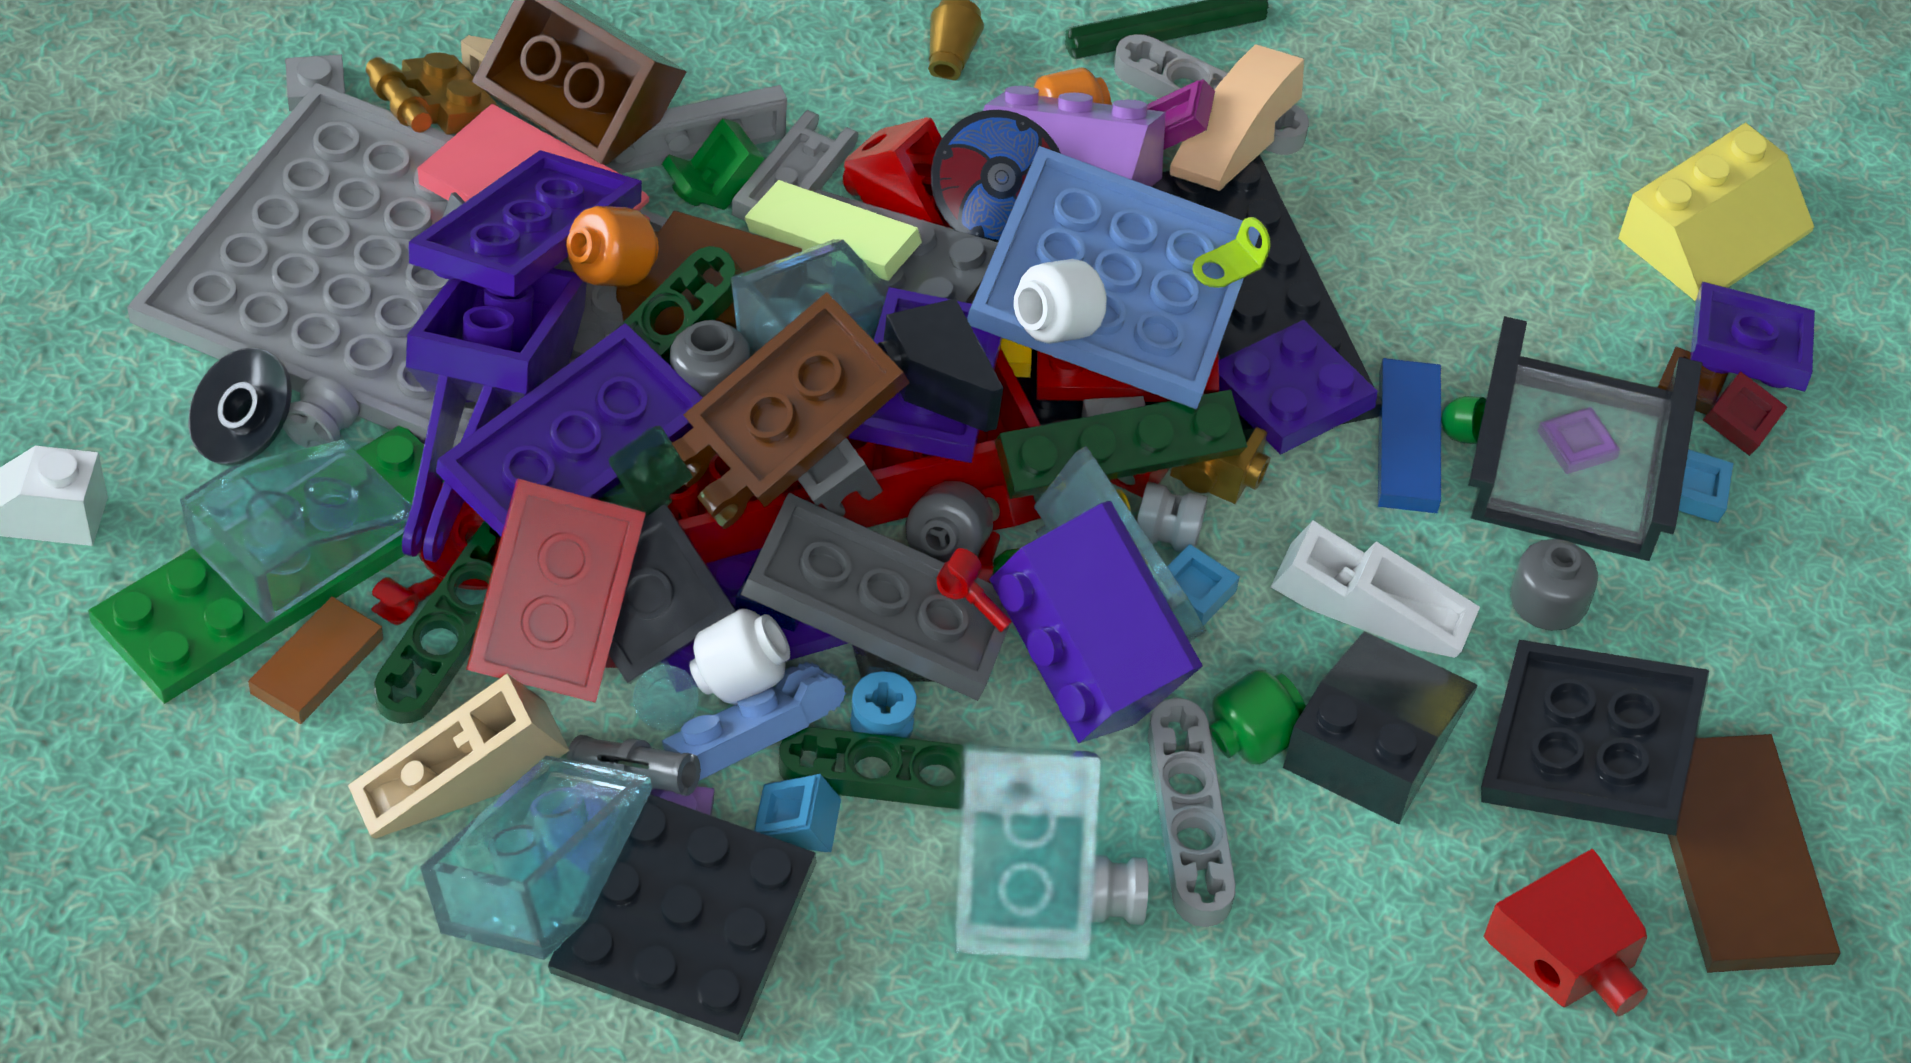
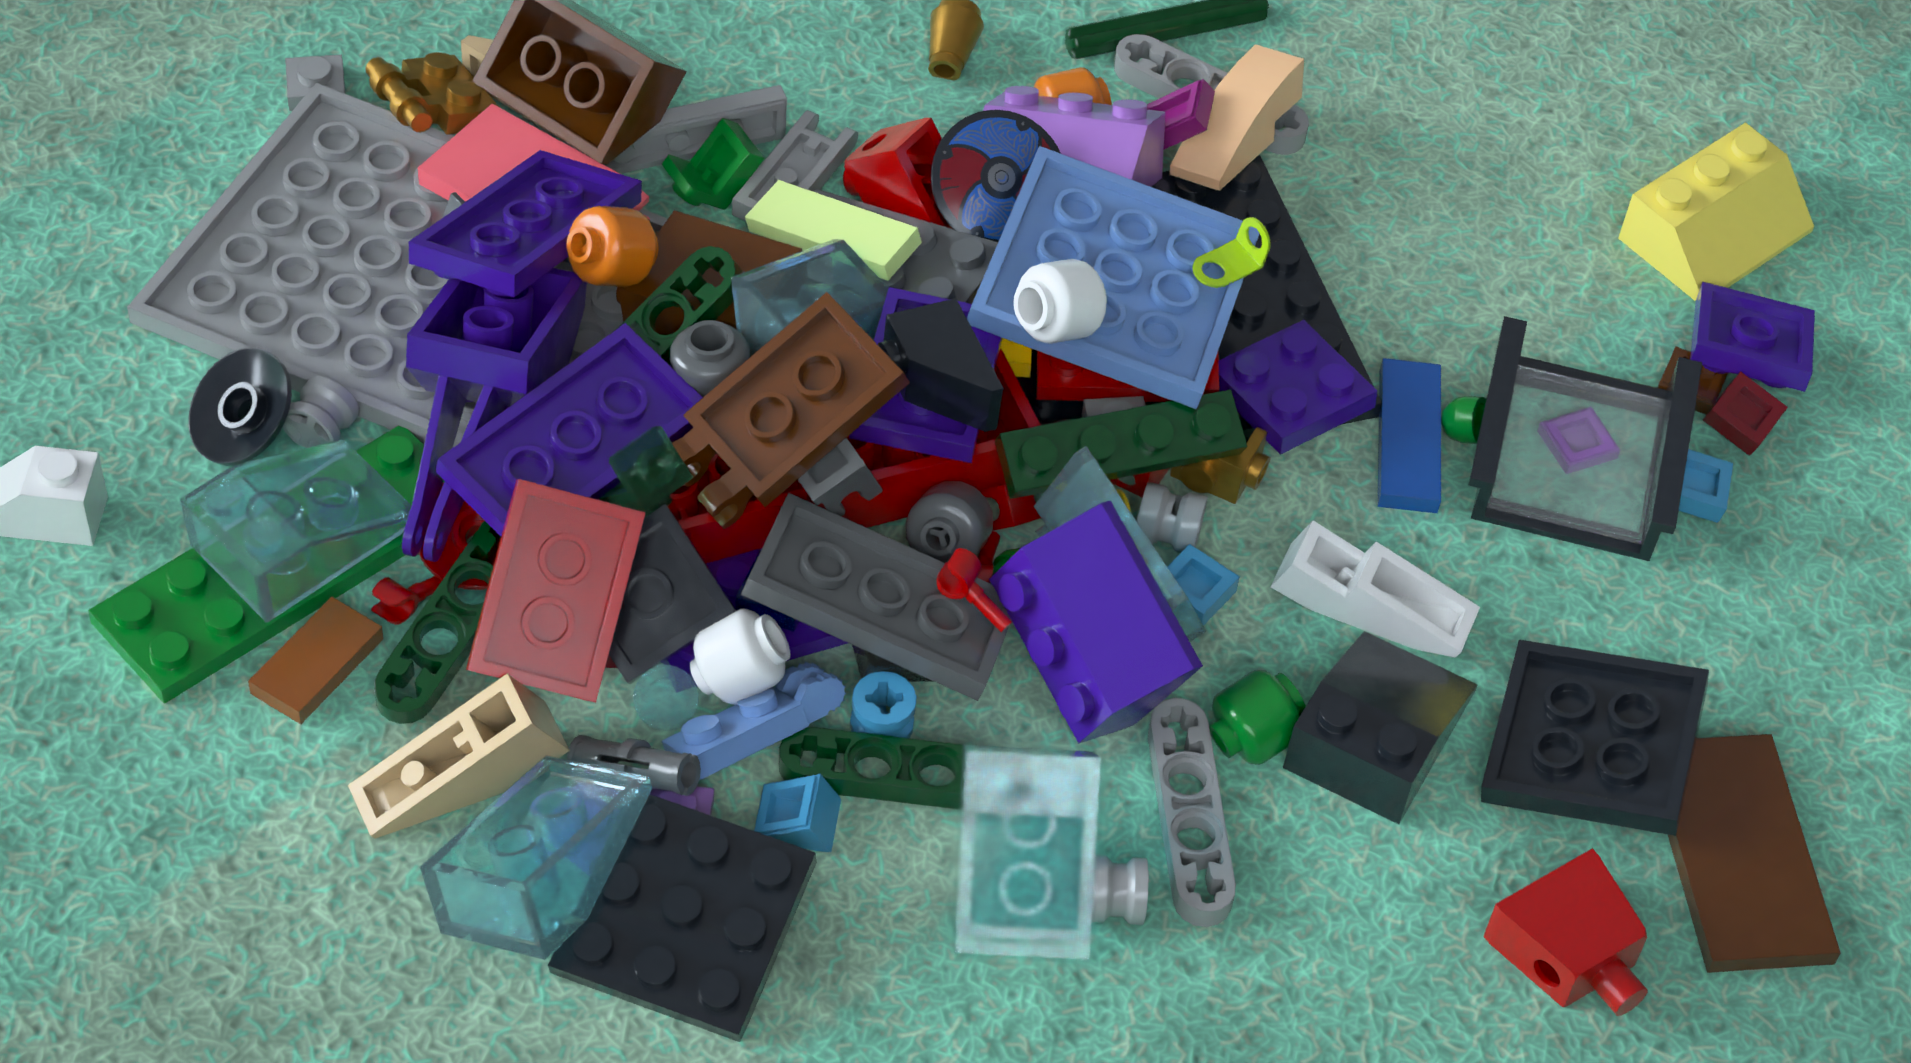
(1554, 584): dark grey head -> none

